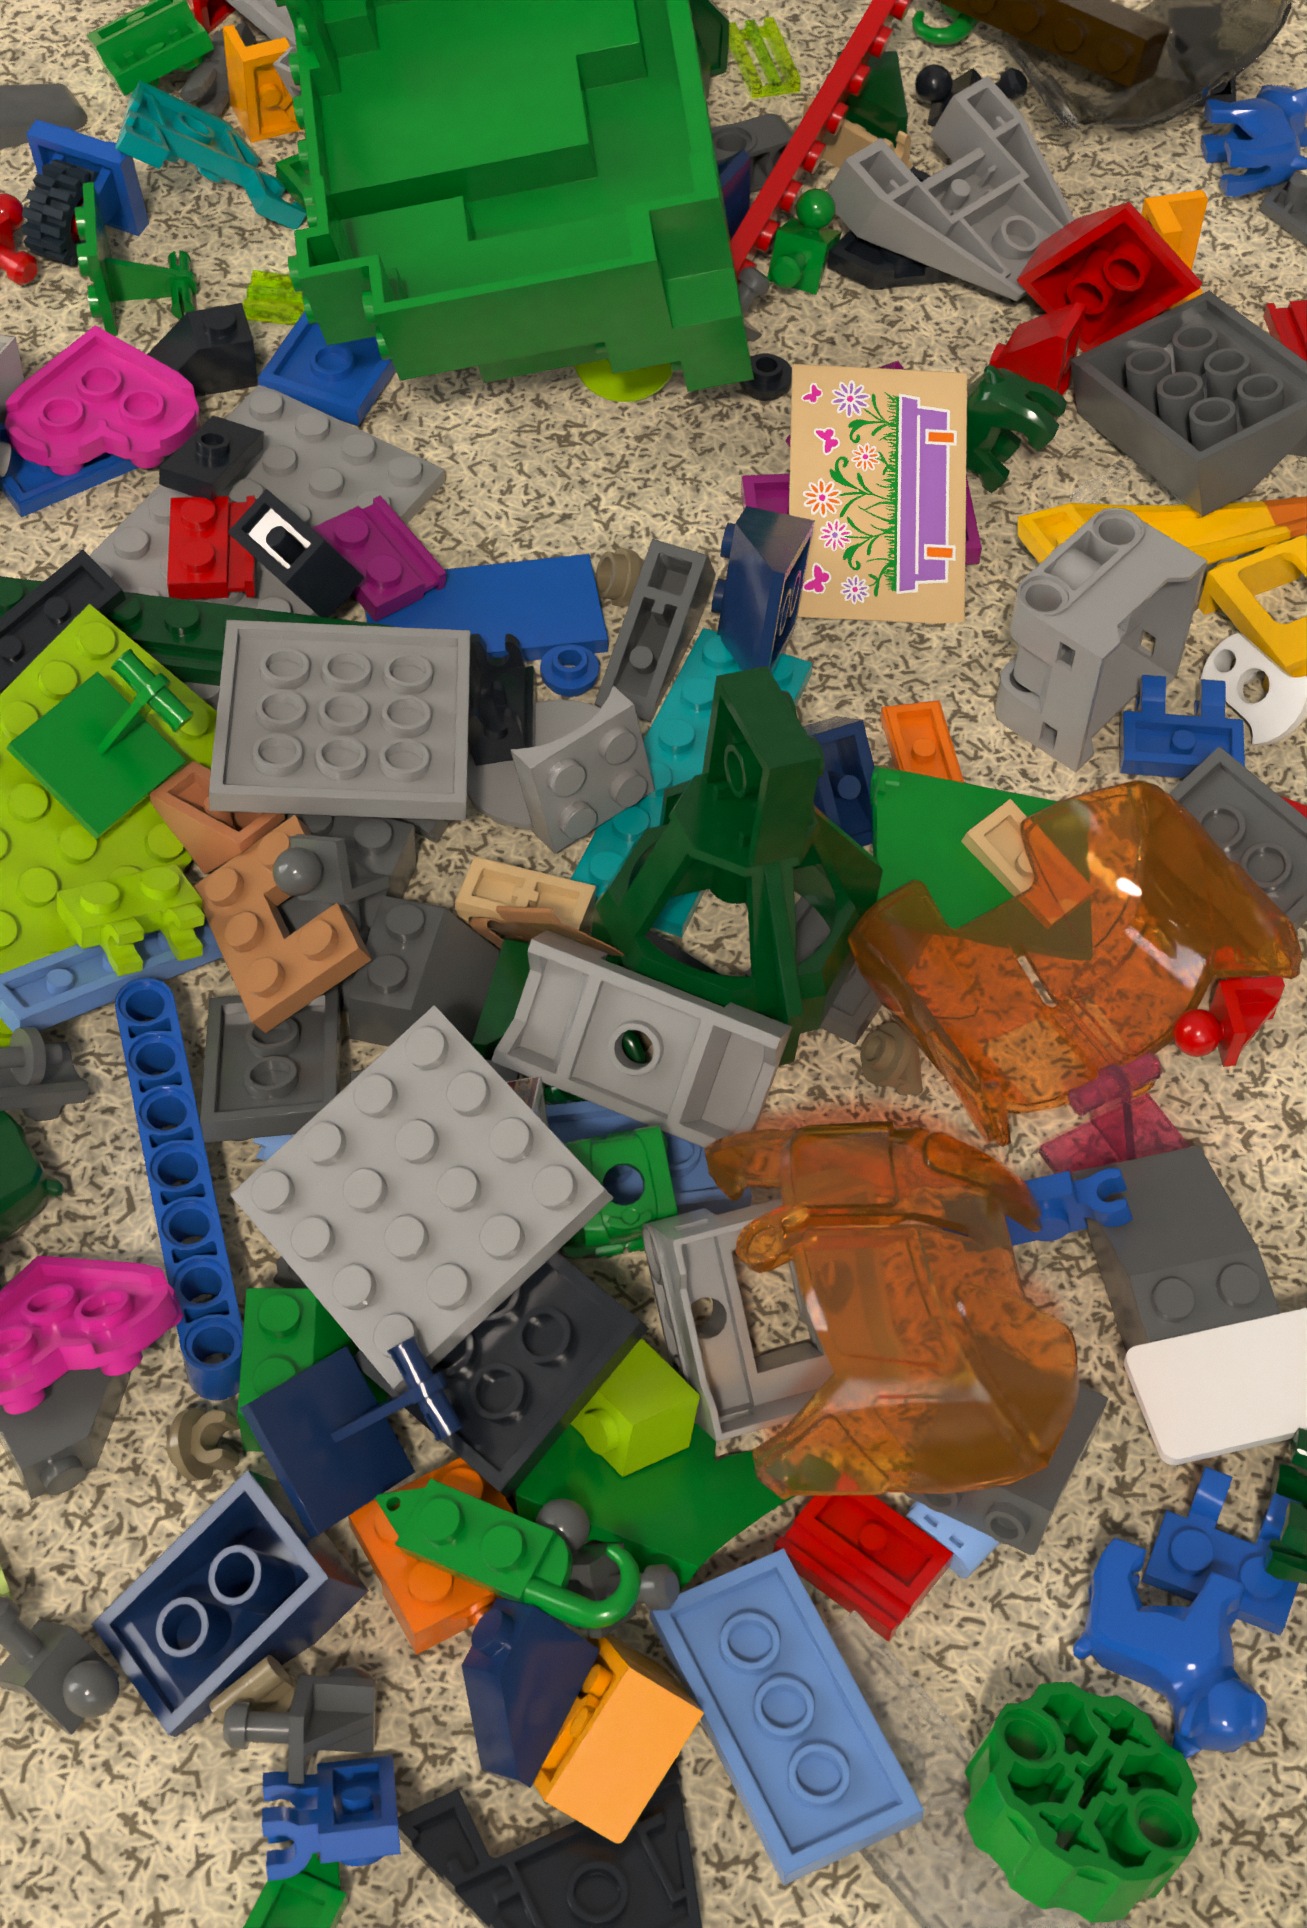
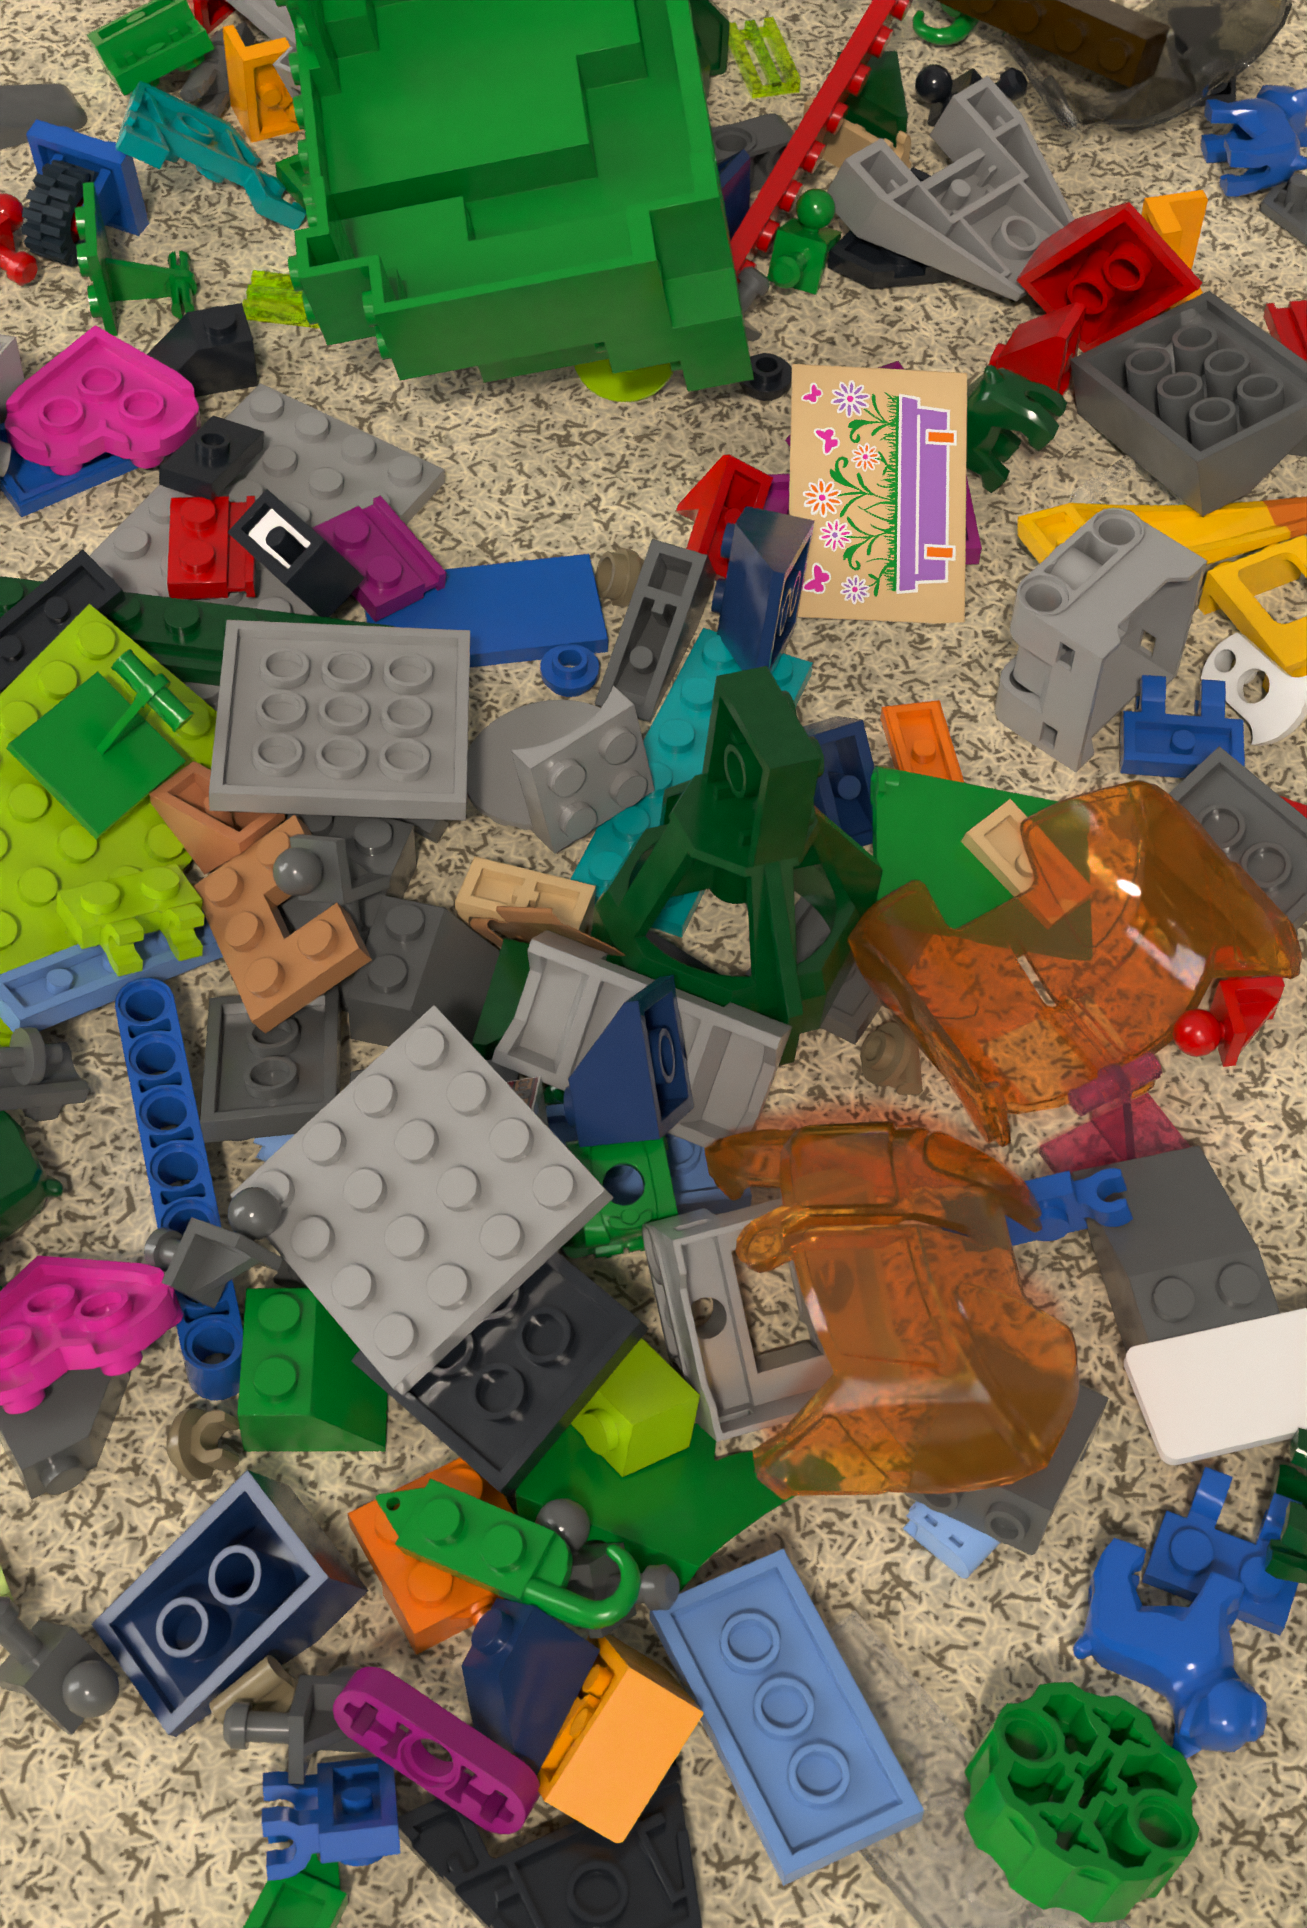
(210, 1255): none -> dark grey piece
(330, 378): blue plate -> none
(334, 1438): dark blue plate -> none
(447, 1780): none -> magenta beam
(500, 702): black hinge -> none
(634, 1074): none -> dark blue slope
(720, 500): none -> red slope
(865, 1557): red plate -> none

